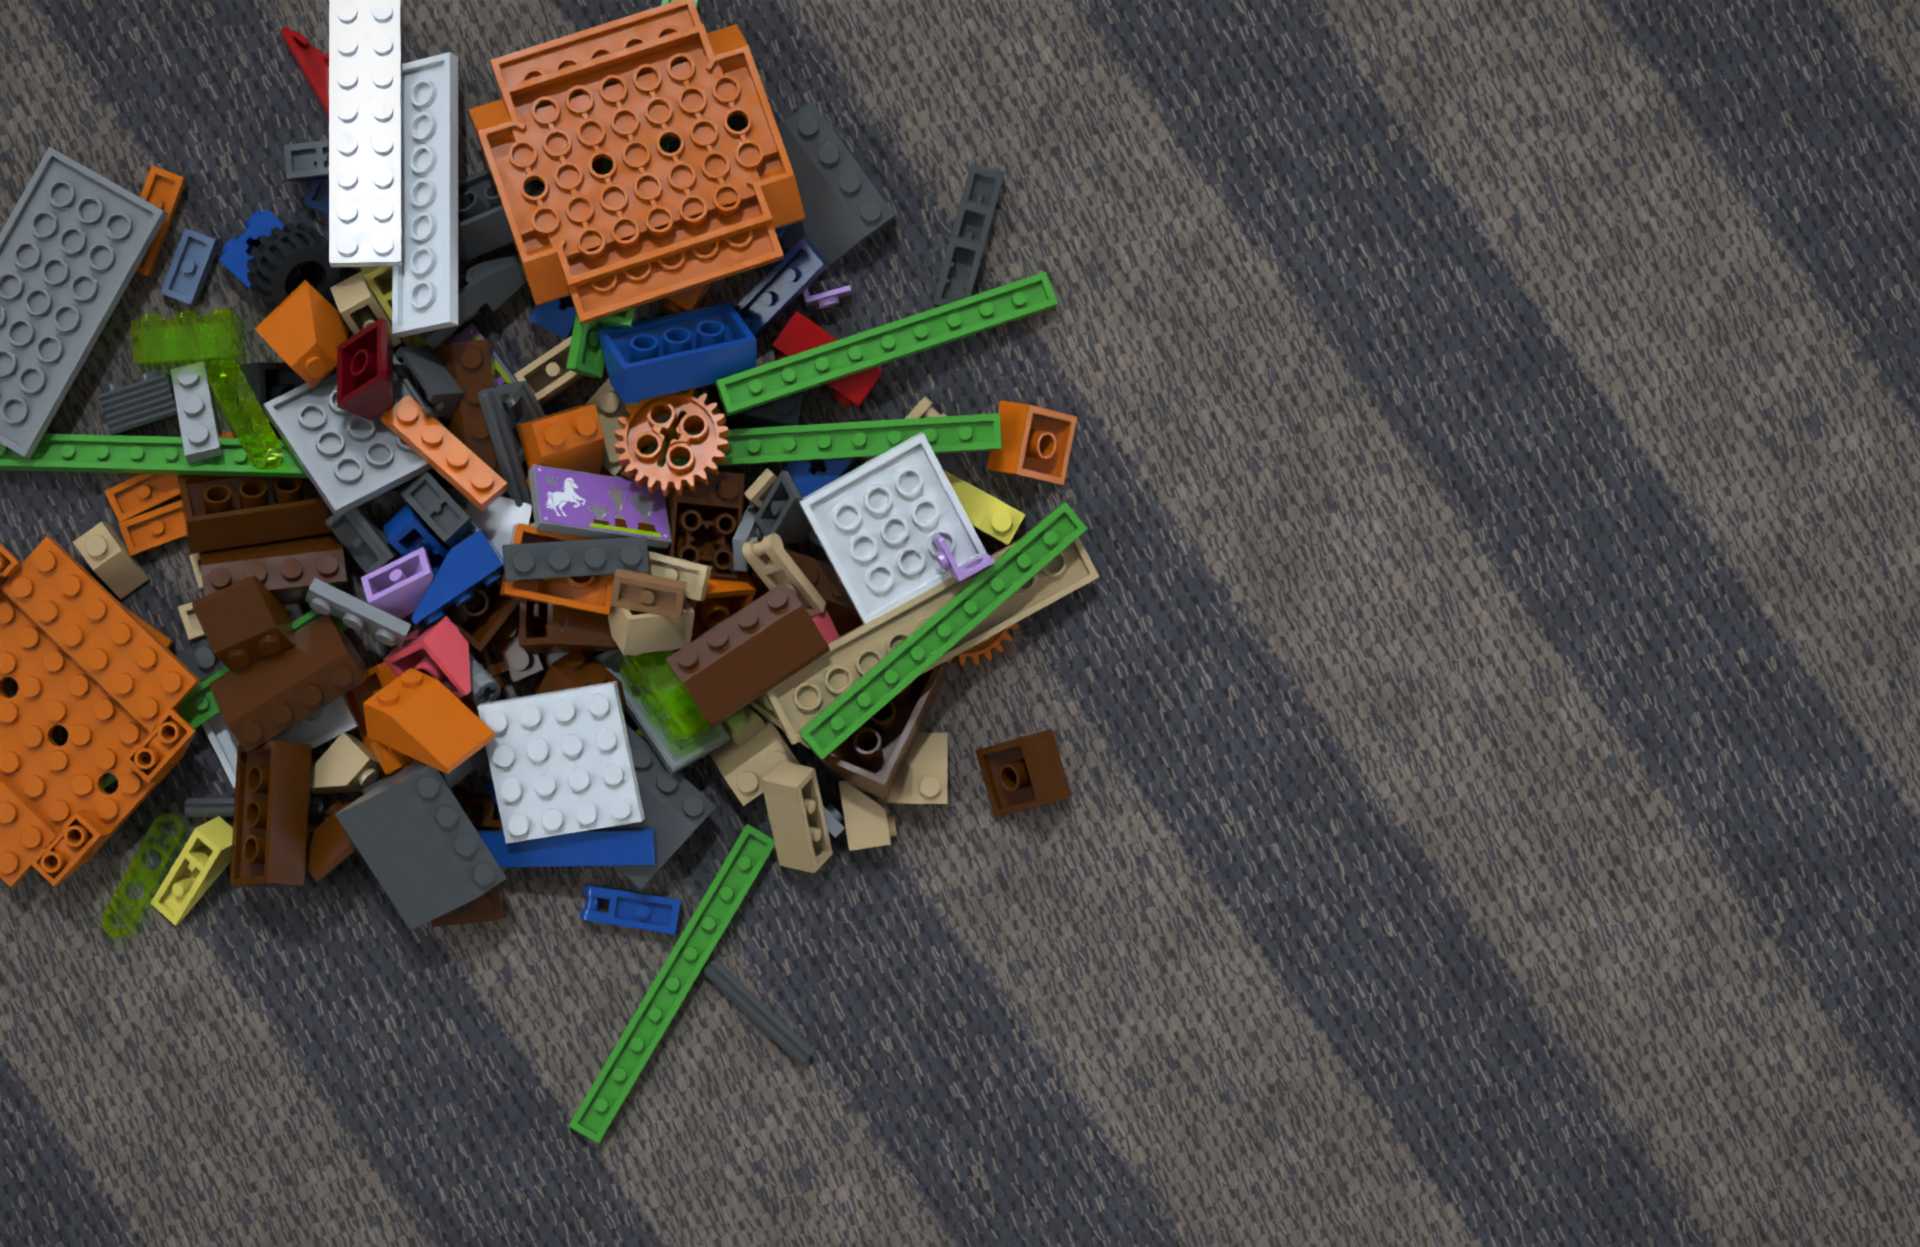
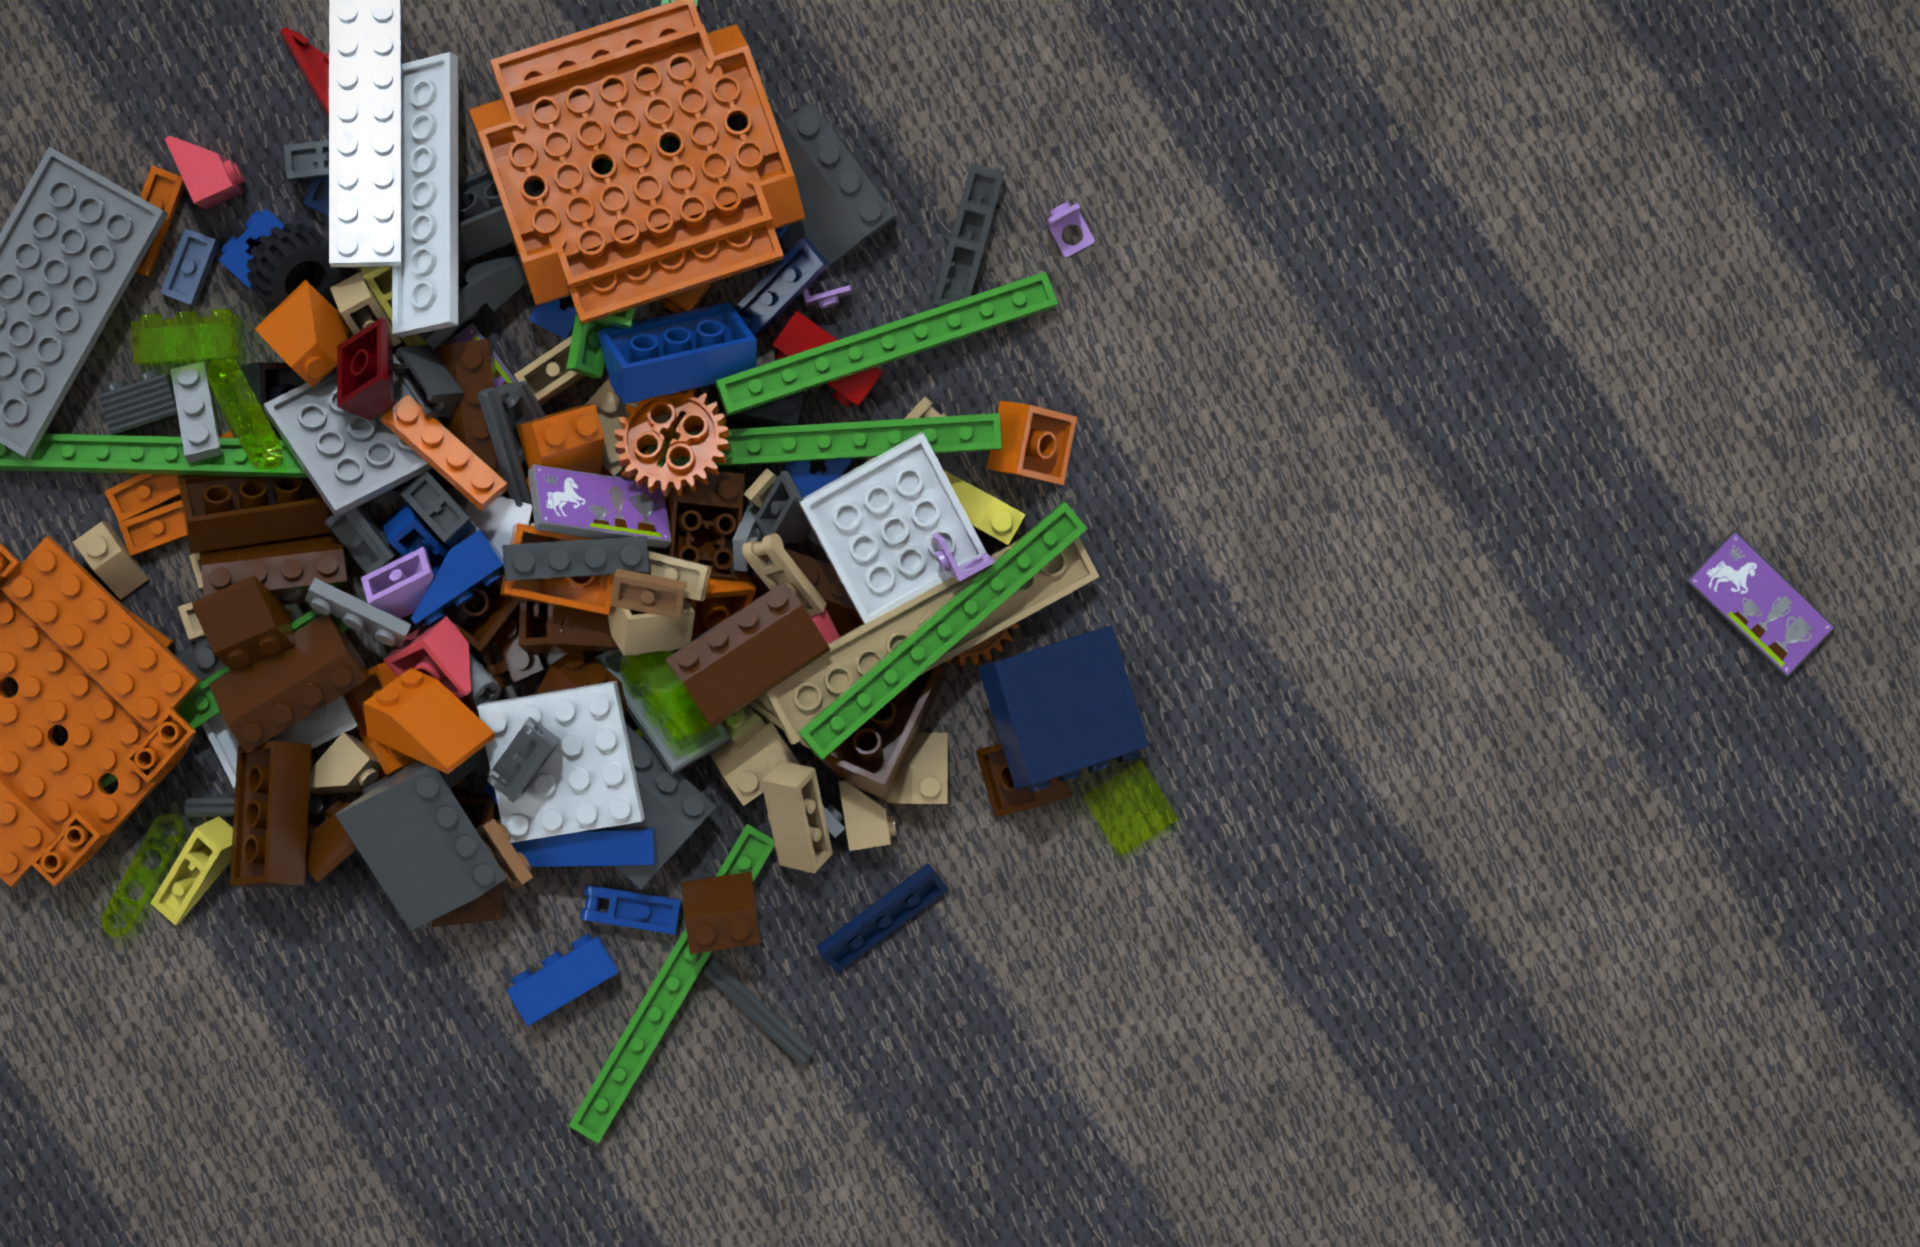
(205, 173): none -> coral slope
(513, 864): none -> medium nougat plate
(523, 759): none -> dark grey hinge
(562, 978): none -> blue brick
(721, 912): none -> reddish brown slope
(882, 918): none -> dark blue plate
(1063, 709): none -> dark blue brick
(1064, 216): none -> lavender bracket
(1130, 807): none -> clear neon green tile
(1760, 603): none -> medium lavender tile

